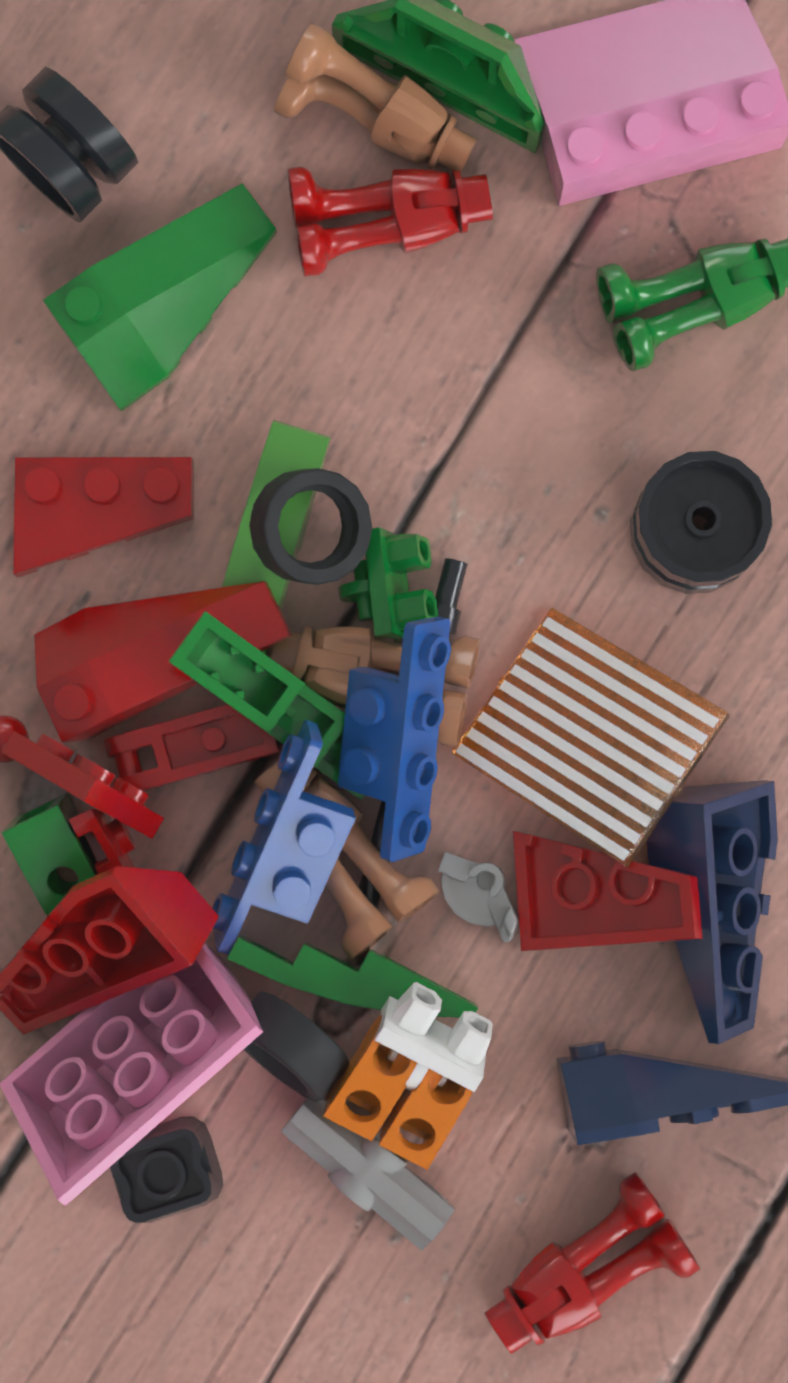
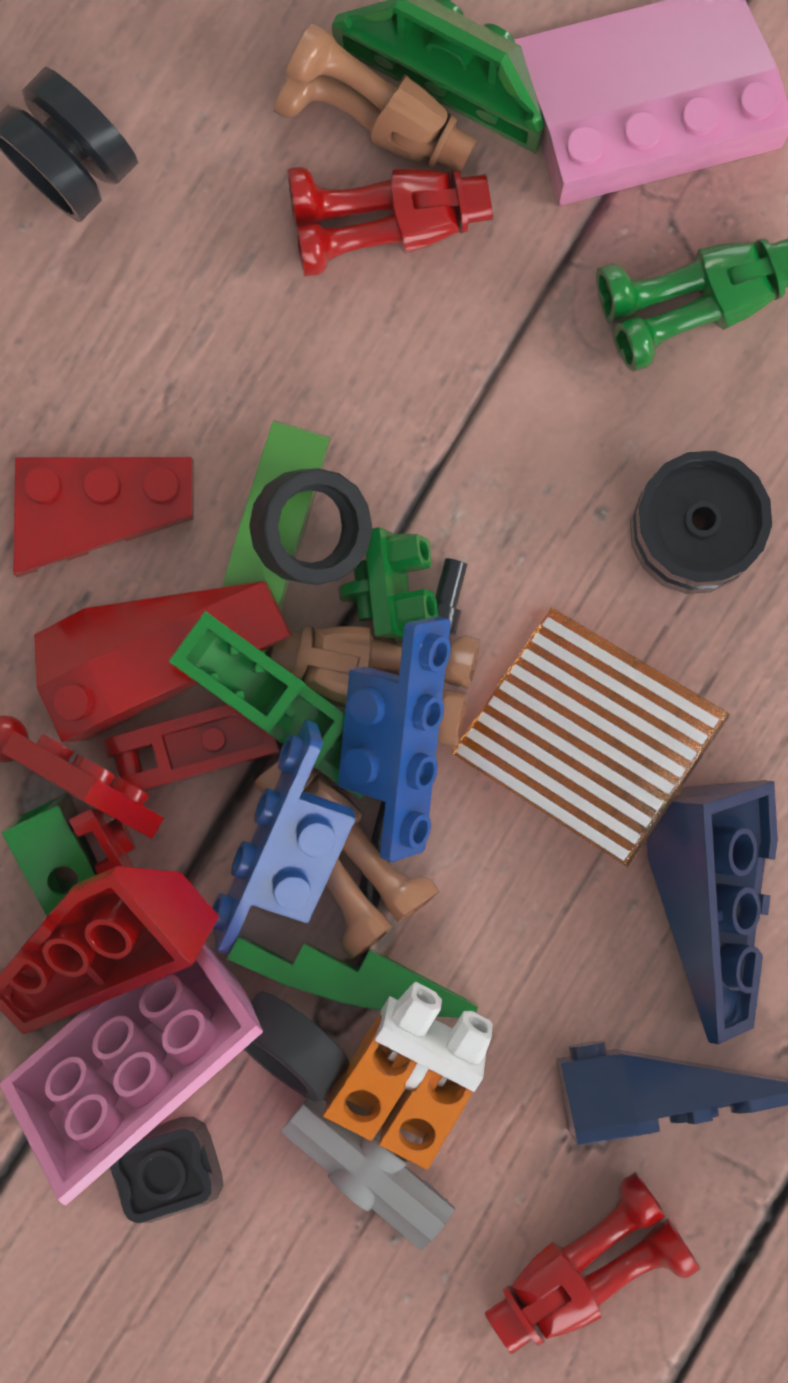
(153, 297): green wedge -> none
(478, 894): light grey piece -> none
(591, 900): red wing -> none

